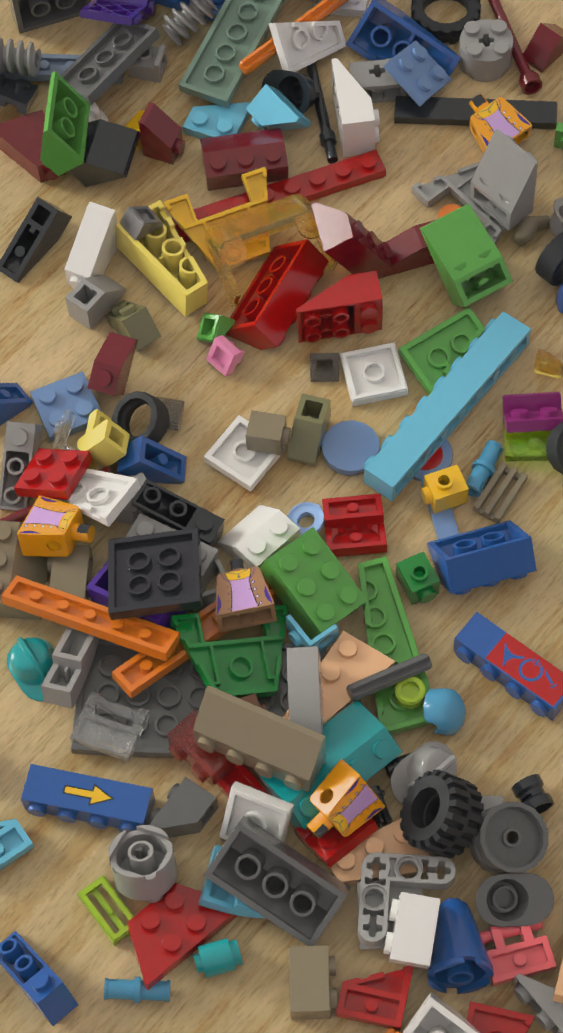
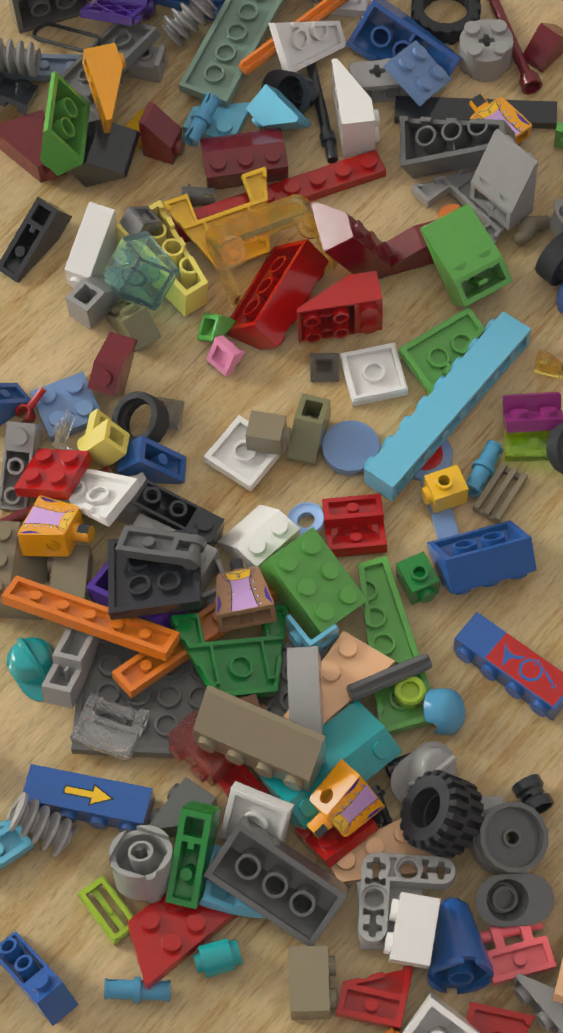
(29, 407): none -> red hand
(40, 824): none -> light grey piece
(68, 29): none -> black piece
(104, 72): none -> light orange slope
(140, 270): none -> clear light blue slope
(161, 546): none -> dark grey plate
(192, 853): none -> green slope
(196, 194): none -> dark grey pin
(201, 119): none -> dark azure pin
(445, 145): none -> dark grey wedge

